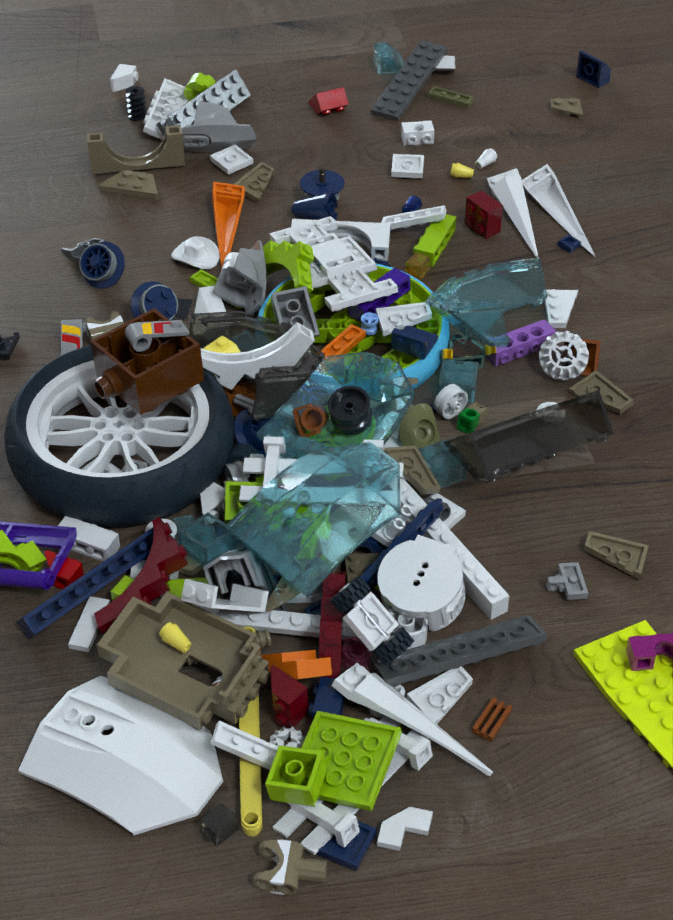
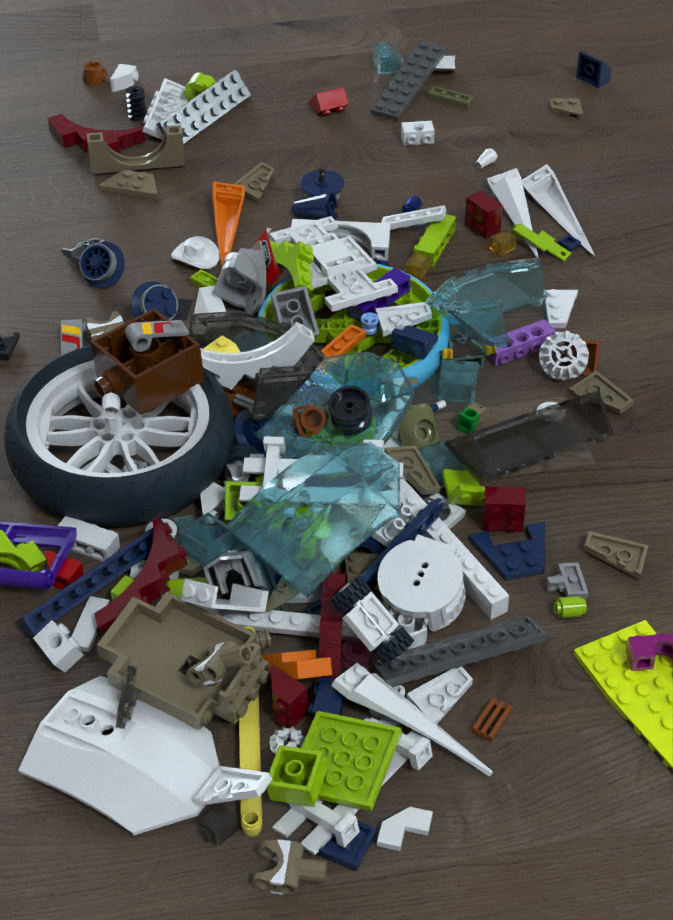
(59, 646): none -> white brick
(71, 134): none -> dark red arch
(93, 73): none -> dark orange piece
(112, 413): none -> white piece
(128, 698): none -> clear smoke wing
(175, 637): light yellow cone -> none
(216, 130): light grey piece -> none
(221, 658): none -> dark tan connector
(231, 159): white plate -> none
(232, 784): none -> white wing
(244, 745): white plate -> none
(272, 270): none -> red sticker
(407, 166): white plate -> none
(450, 401): white wheel -> none
(461, 171): light yellow cone -> none
(462, 488): none -> lime bracket
(503, 243): none -> clear yellow brick
(503, 509): none -> dark red brick
(517, 558): none -> dark blue wing
(542, 241): none -> lime piece
(570, 607): none -> lime brick

